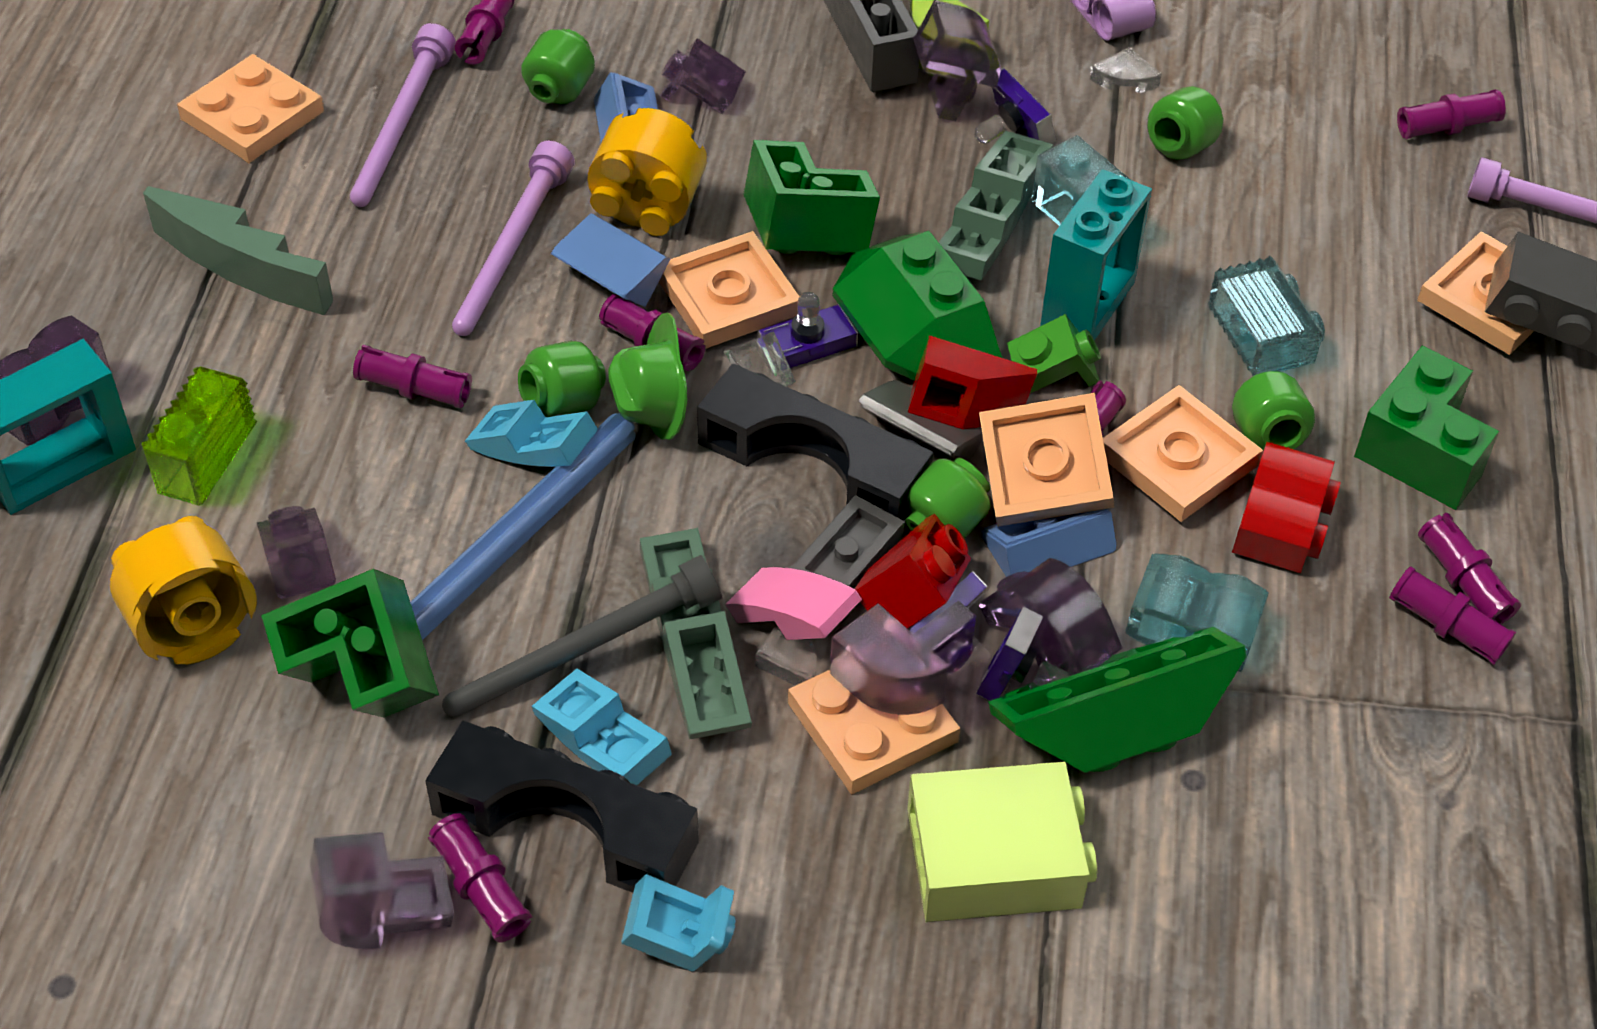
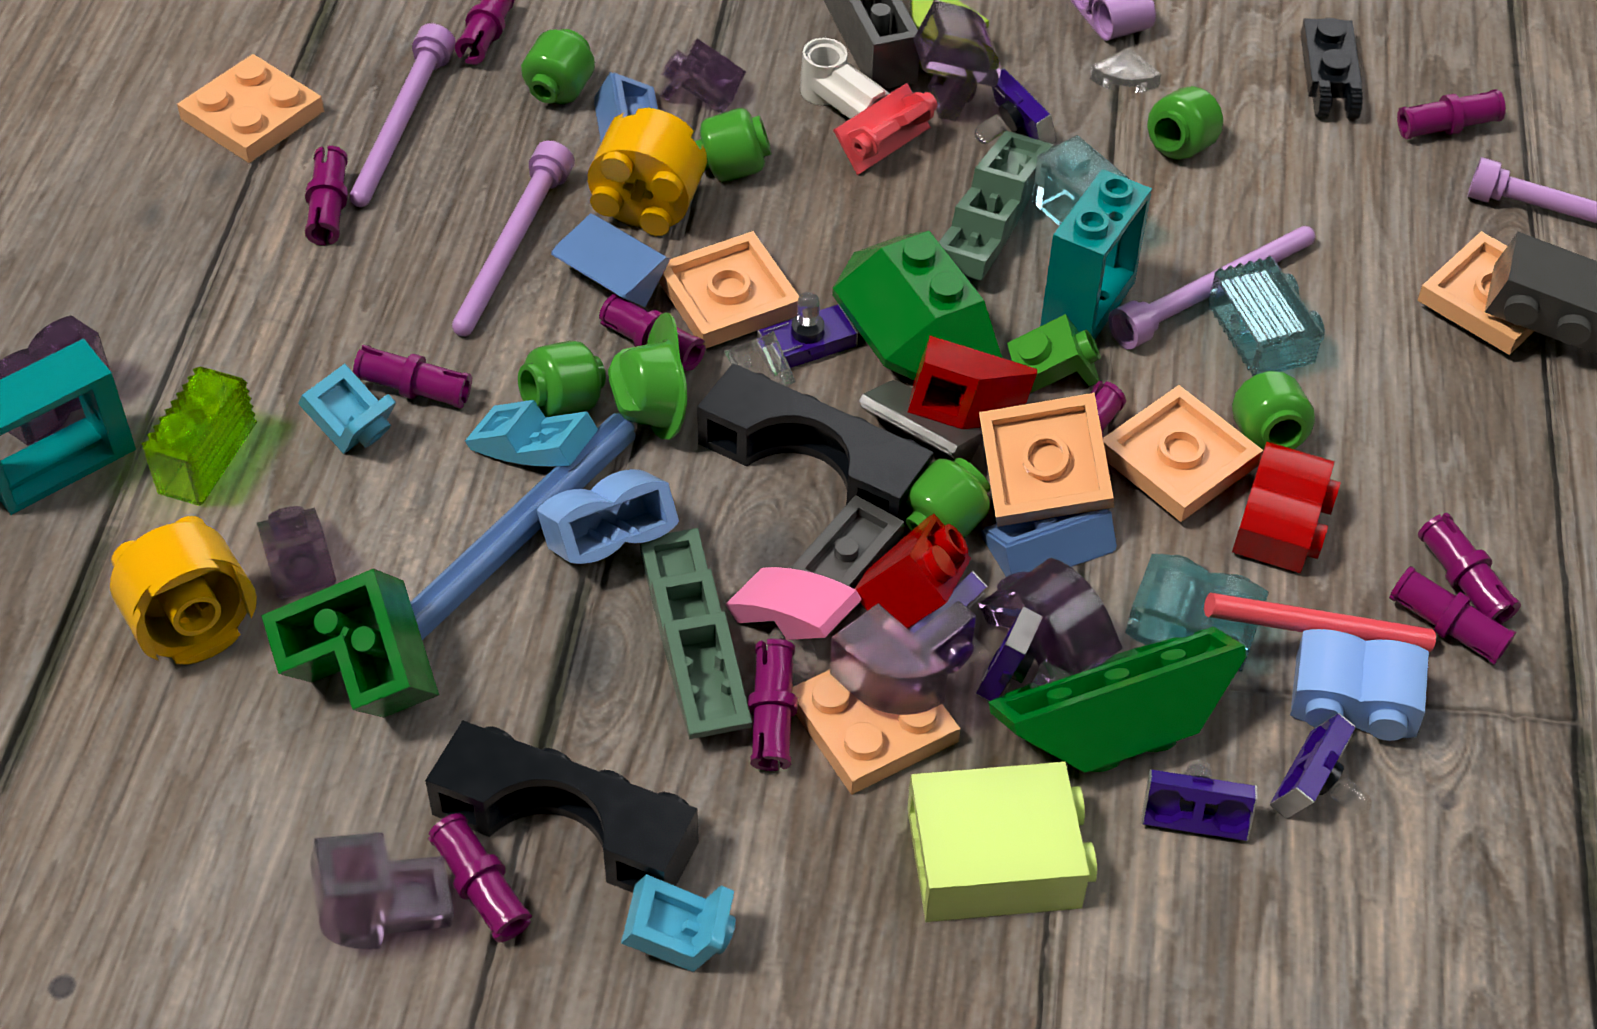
(250, 257): sand green slope -> none
(326, 195): none -> magenta pin
(347, 410): none -> medium azure bracket
(597, 522): none -> light blue brick
(598, 730): medium azure slope -> none
(688, 588): dark grey piece -> none
(734, 144): none -> bright green head
(772, 705): none -> magenta pin
(808, 205): green brick -> none
(834, 81): none -> white piece
(885, 126): none -> coral hinge
(1136, 322): none -> lavender piece
(1199, 802): none -> dark purple piece
(1301, 619): none -> coral bar
(1318, 770): none -> piece
(1332, 65): none -> black hinge
(1368, 682): none -> light blue brick
(1421, 433): green brick -> none

